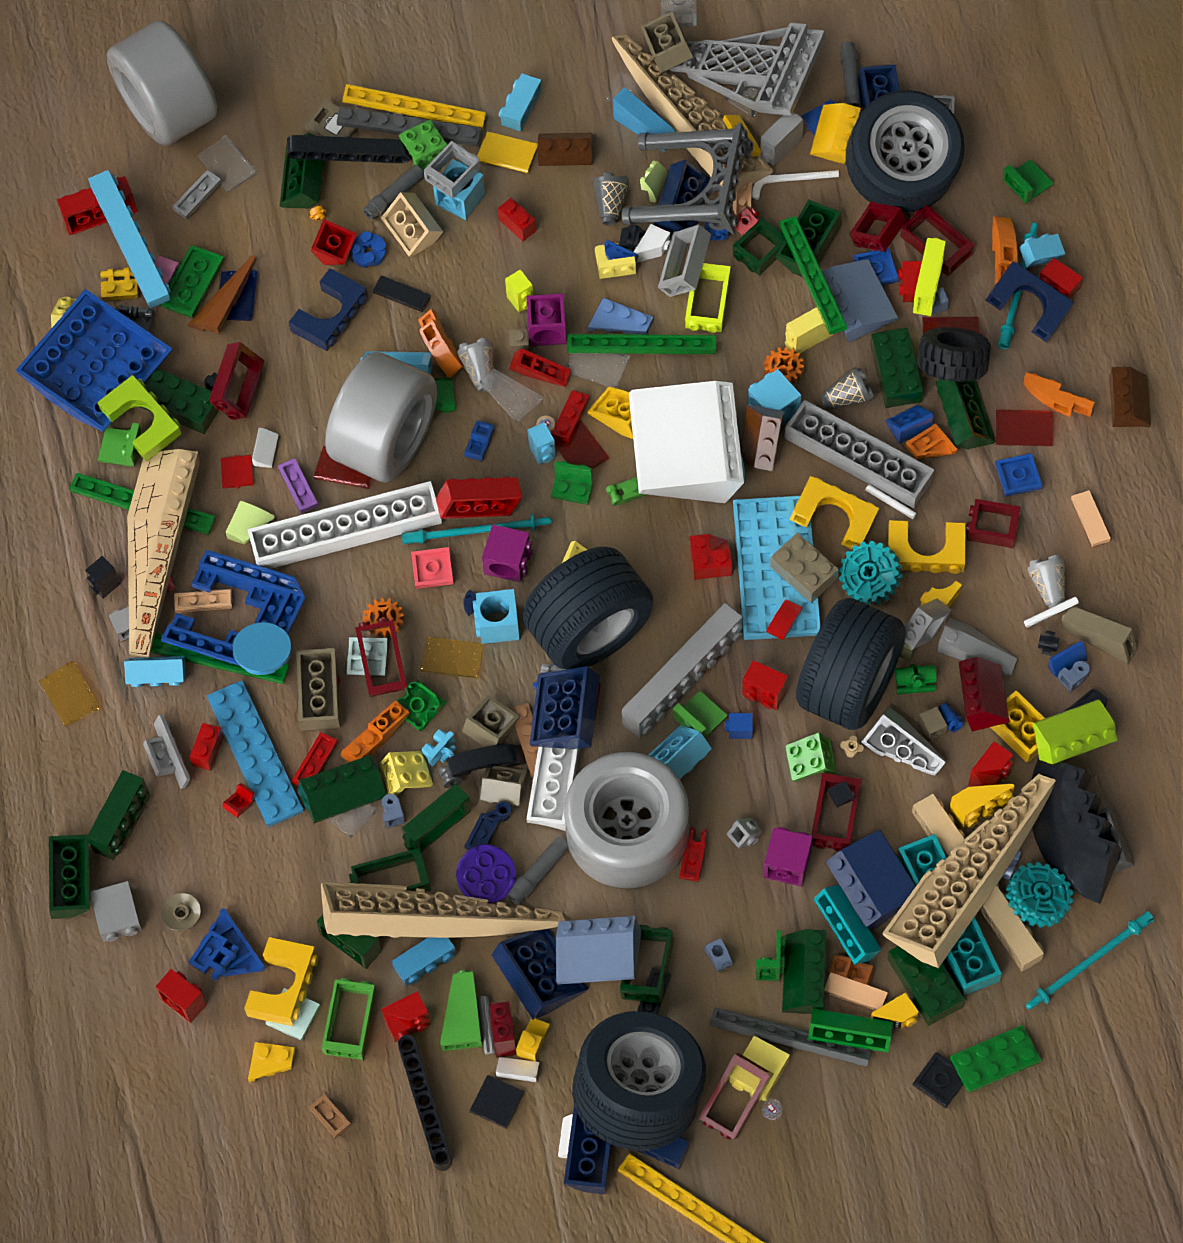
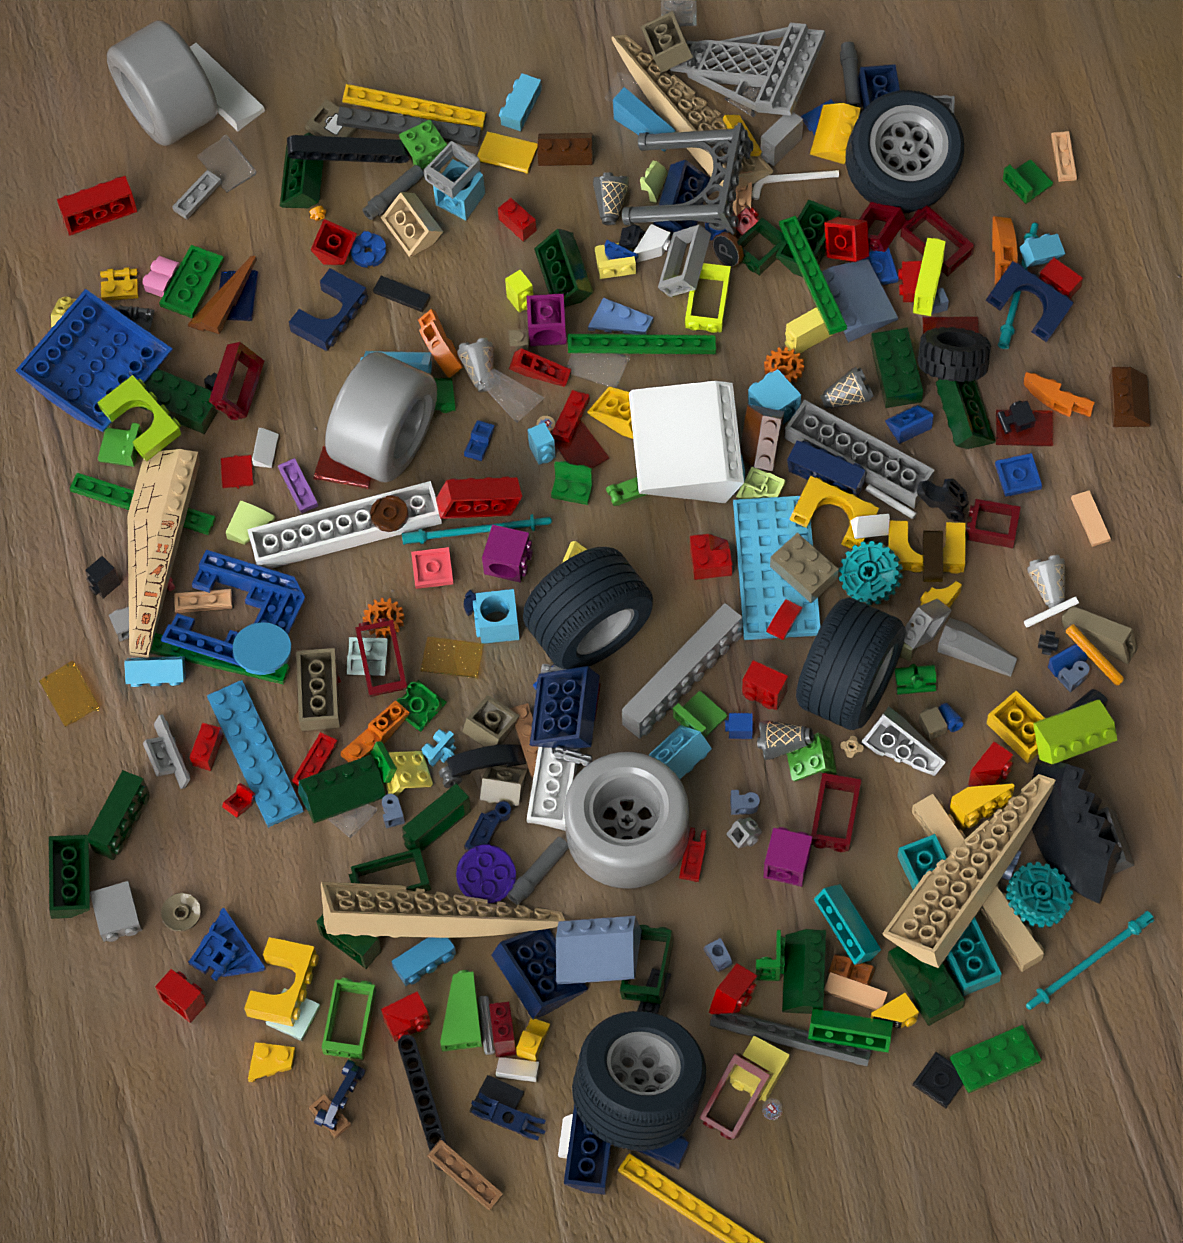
(128, 237): medium azure brick -> none
(233, 100): none -> white arch
(352, 1073): none -> dark blue plate
(383, 761): none -> green plate
(389, 513): none -> reddish brown tile
(464, 1174): none -> medium nougat plate
(520, 1119): none -> dark blue piece
(563, 267): none -> dark green slope
(572, 756): none -> axle
(727, 249): none -> tile
(734, 991): none -> red slope
(743, 803): none -> sand blue leg
(760, 485): none -> yellowish green slope
(782, 738): none -> dark grey cone
(833, 470): none -> dark blue slope
(841, 794): black tile -> none
(846, 239): none -> red brick
(870, 526): none -> white slope
(872, 878): dark blue slope -> none
(930, 444): orange wing -> none
(932, 556): none -> dark brown beam
(949, 499): none -> black piece
(983, 693): dark red slope -> none
(1019, 416): none -> black brick
(1063, 156): none -> light nougat tile
(1094, 654): none -> light orange axle

